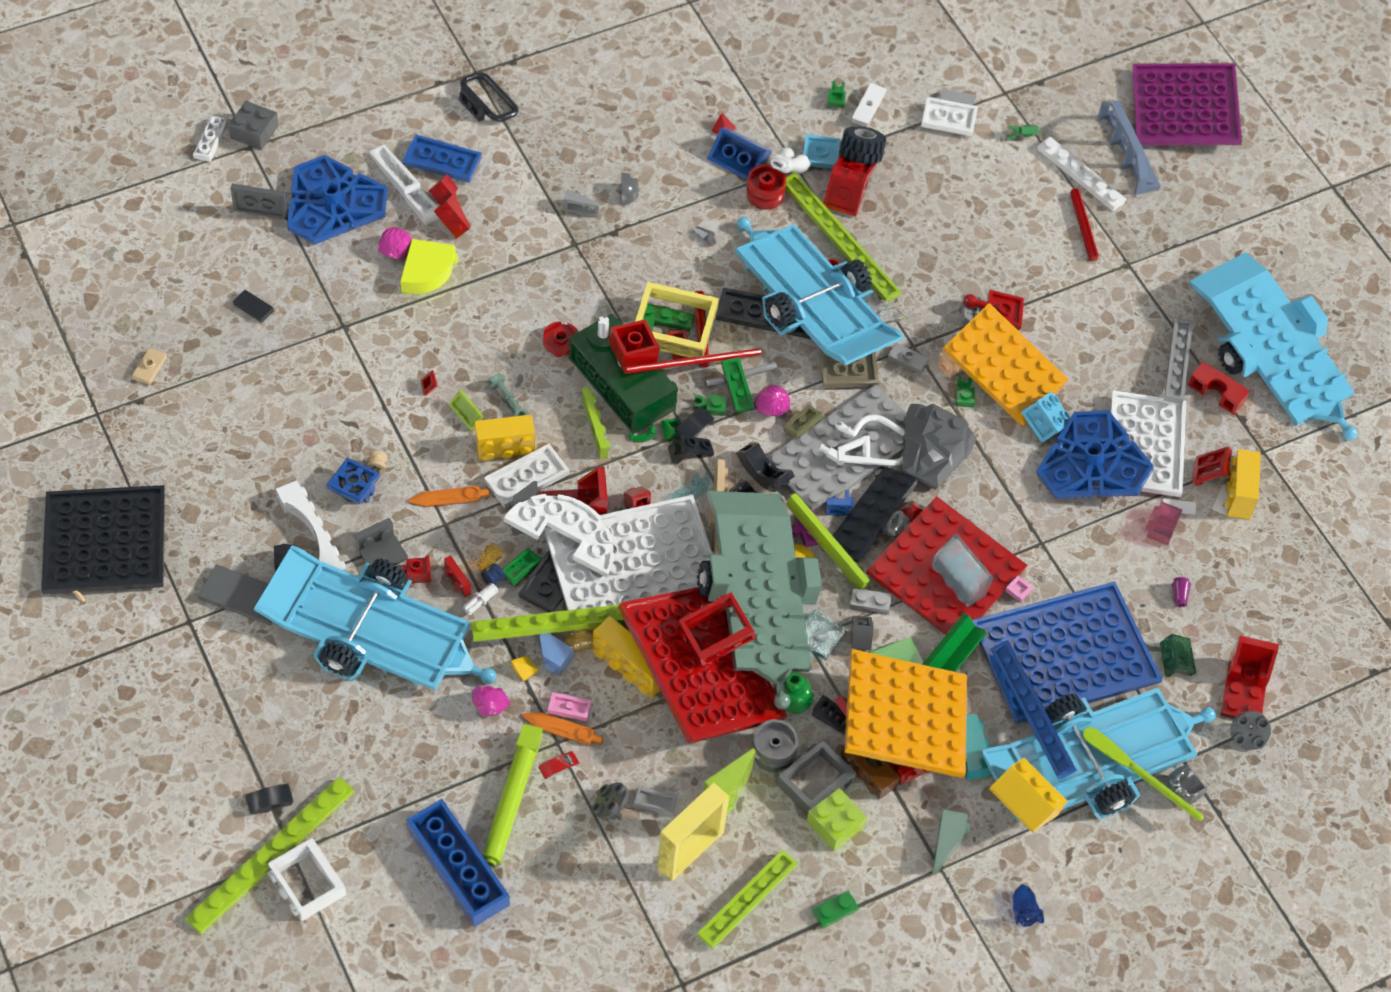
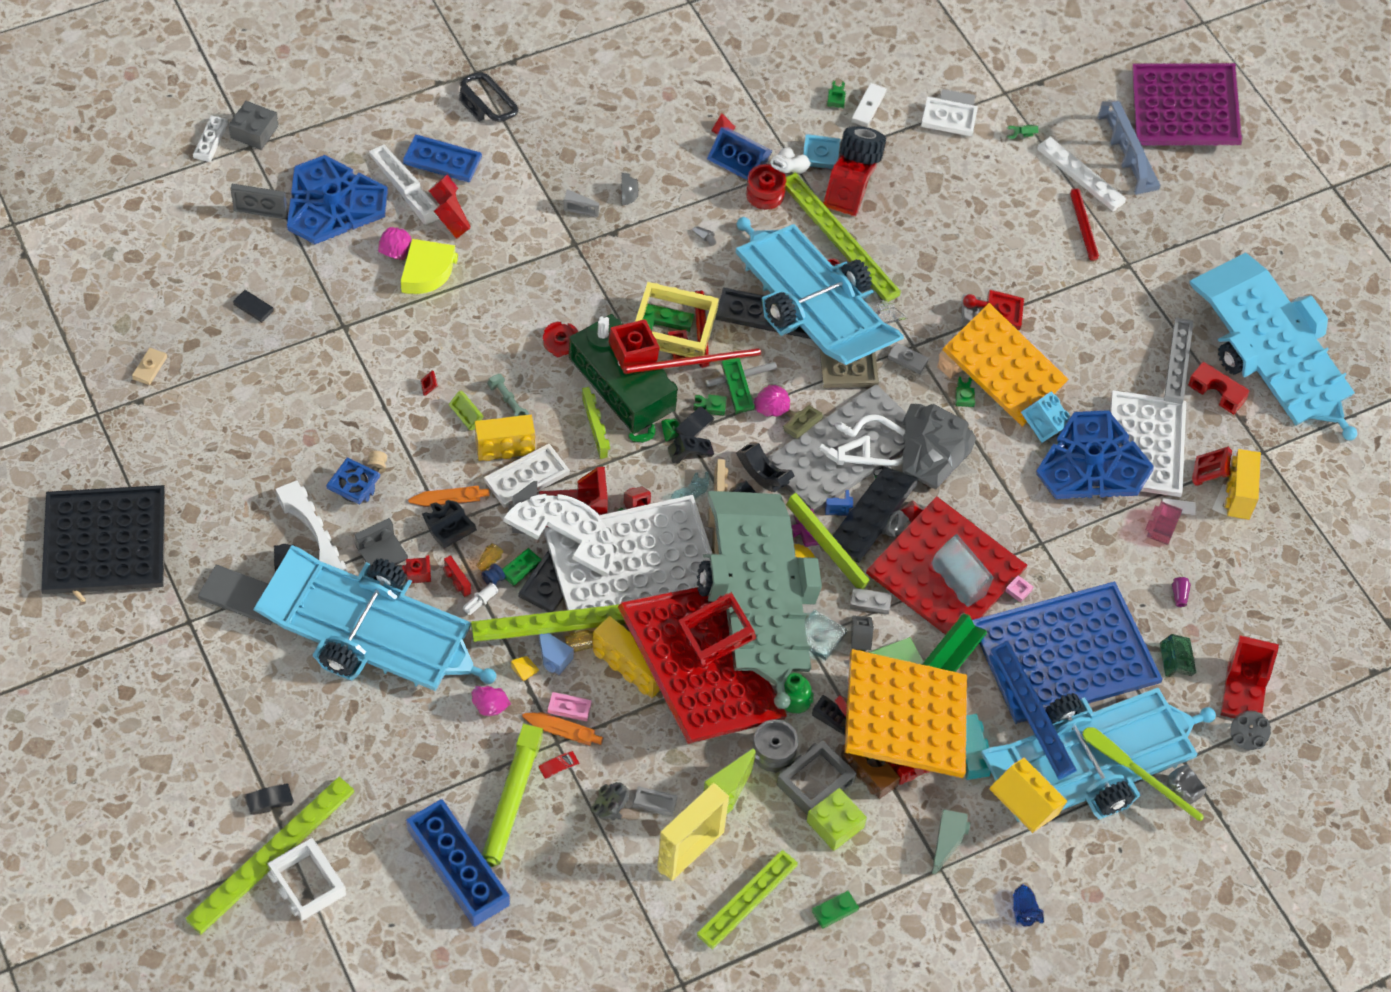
(448, 523): none -> black plate

